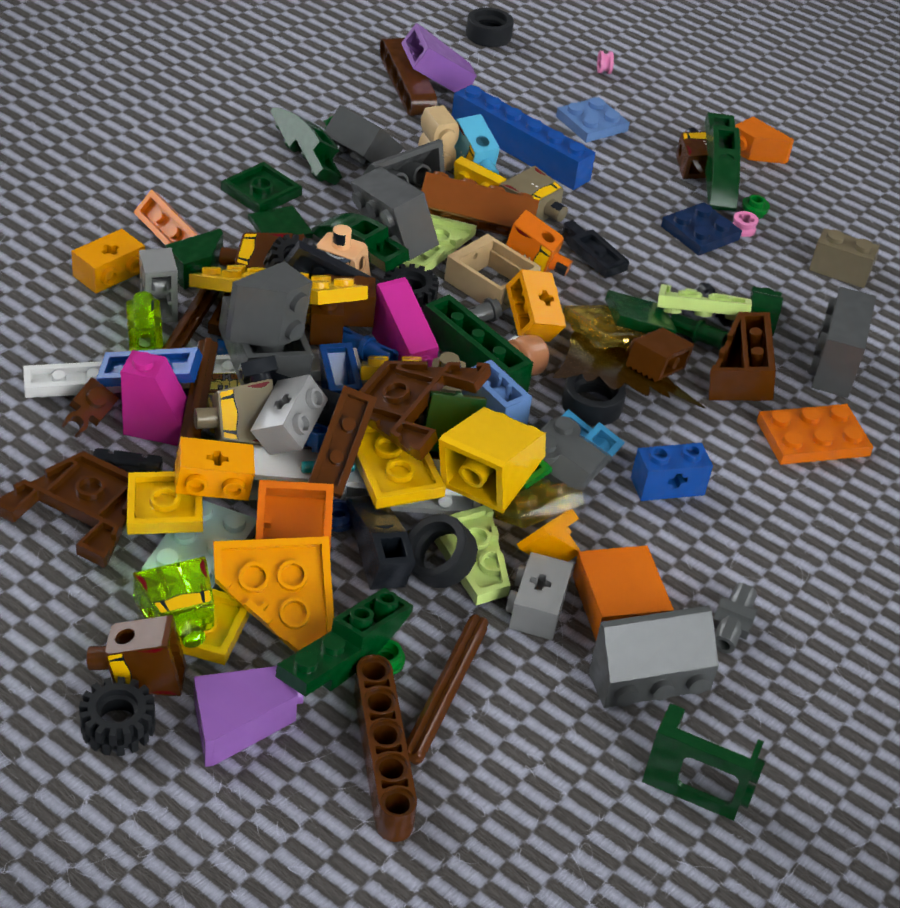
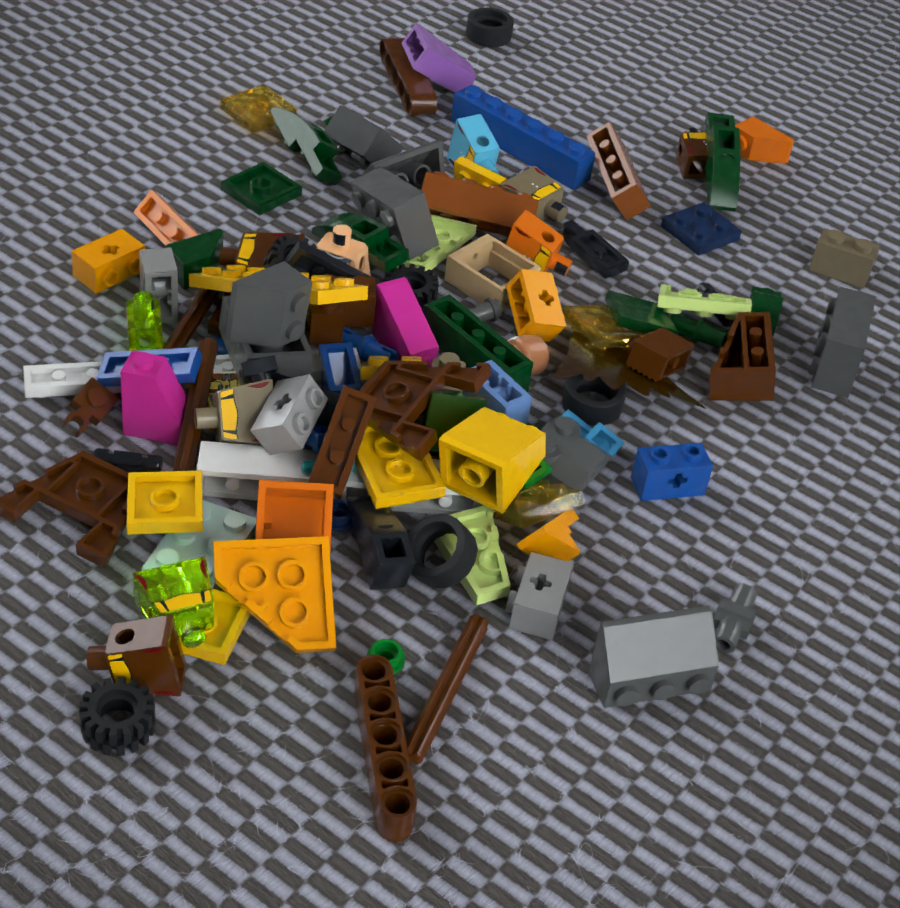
(214, 469): light orange brick -> none
(241, 710): medium lavender slope -> none
(253, 107): none -> clear yellow plate
(280, 221): dark green piece -> none
(353, 635): dark green slope -> none
(439, 124): tan brick -> none
(592, 119): medium blue plate -> none
(605, 62): bright pink bush -> none
(618, 171): none -> dark orange brick
(619, 584): orange brick -> none
(675, 745): dark green window -> none
(746, 222): bright pink bush -> none
(756, 204): green plate -> none
(814, 434): orange plate -> none

